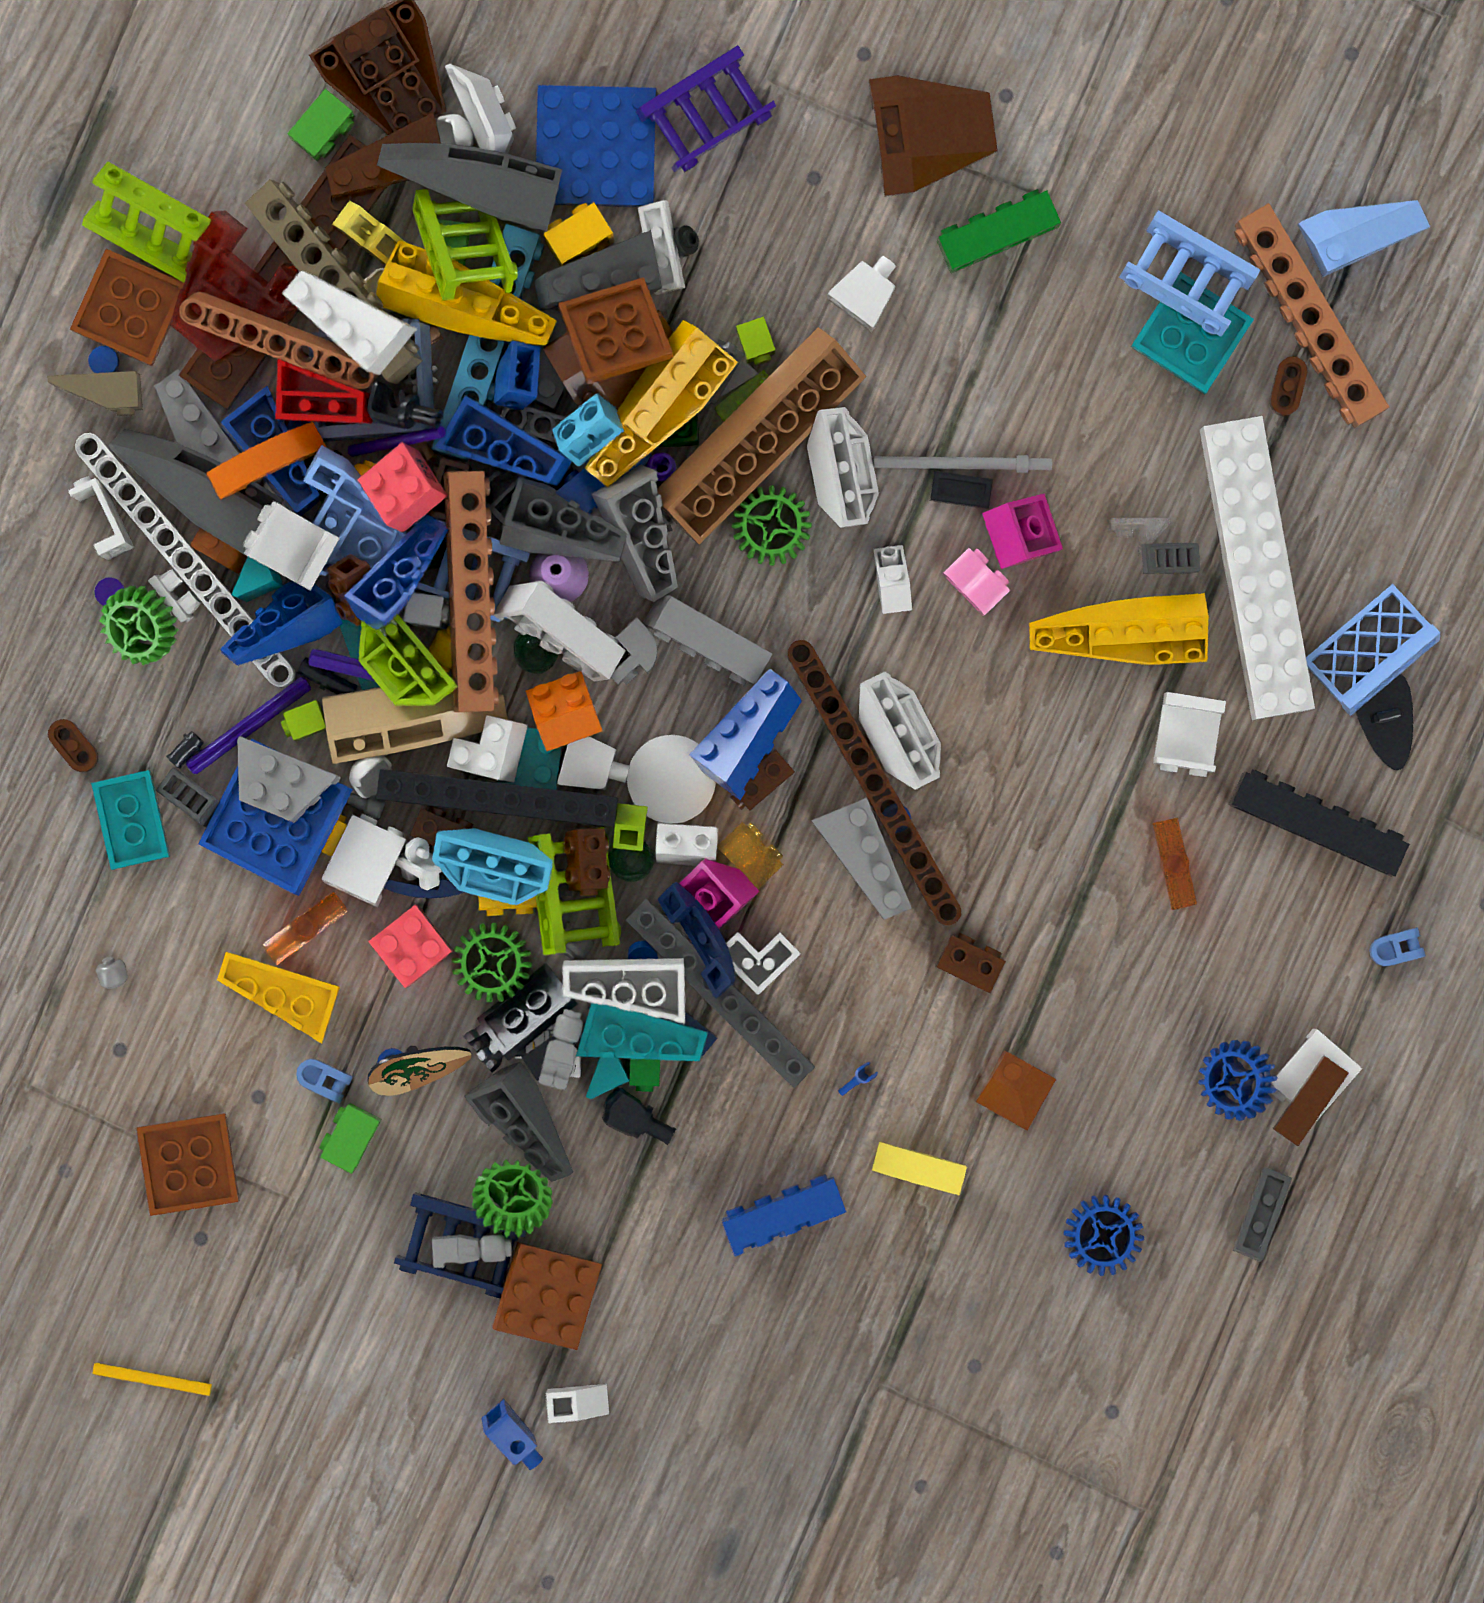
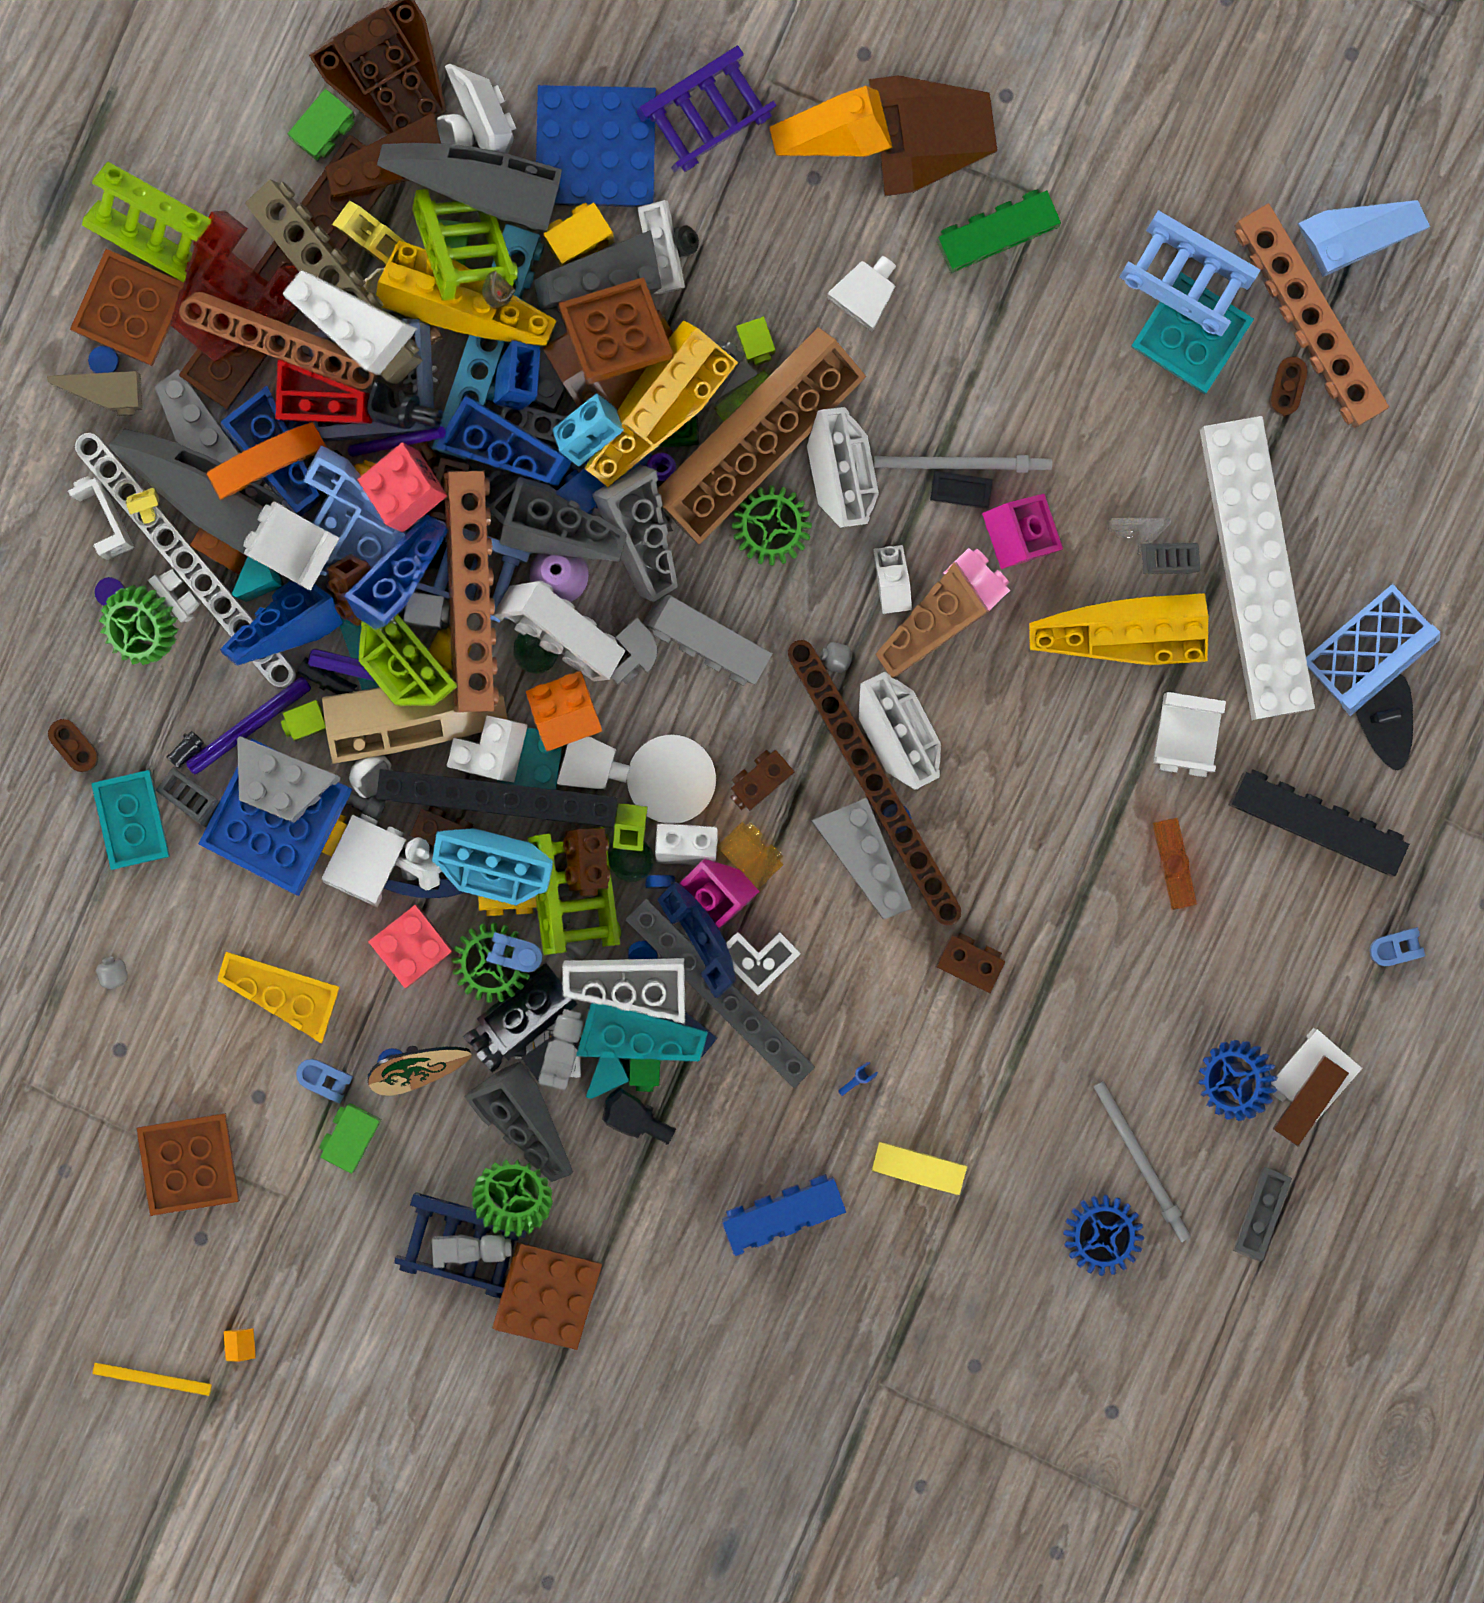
(143, 503): none -> light yellow tile
(239, 1345): none -> light orange slope
(290, 940): clear orange piece -> none
(496, 290): none -> clear smoke tile
(504, 1428): blue torso -> none
(525, 956): none -> medium blue plate
(577, 1403): white slope -> none
(659, 881): none -> blue tile
(747, 733): wedge -> none
(836, 657): none -> light grey piece
(837, 127): none -> light orange wedge
(938, 618): none -> medium nougat wing
(1015, 1090): dark orange slope -> none
(1170, 1212): none -> light grey bar

